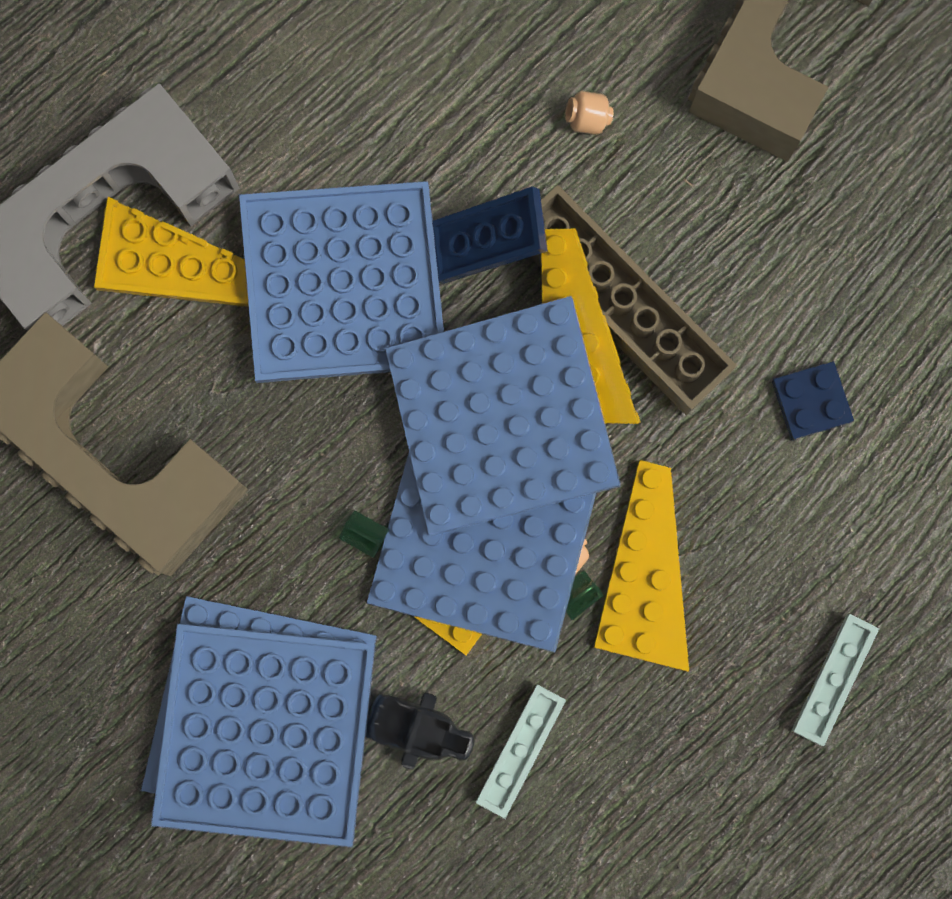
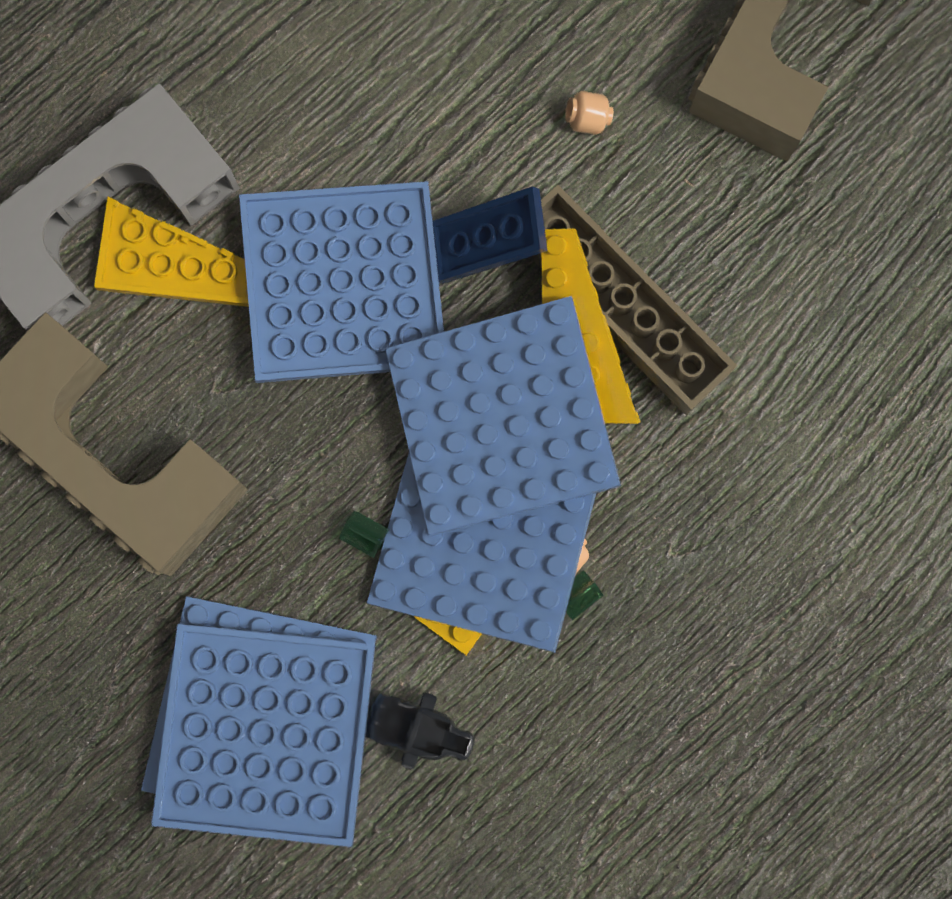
(520, 751): light aqua plate -> none
(644, 593): yellow wing -> none
(812, 401): dark blue plate -> none
(835, 680): light aqua plate -> none

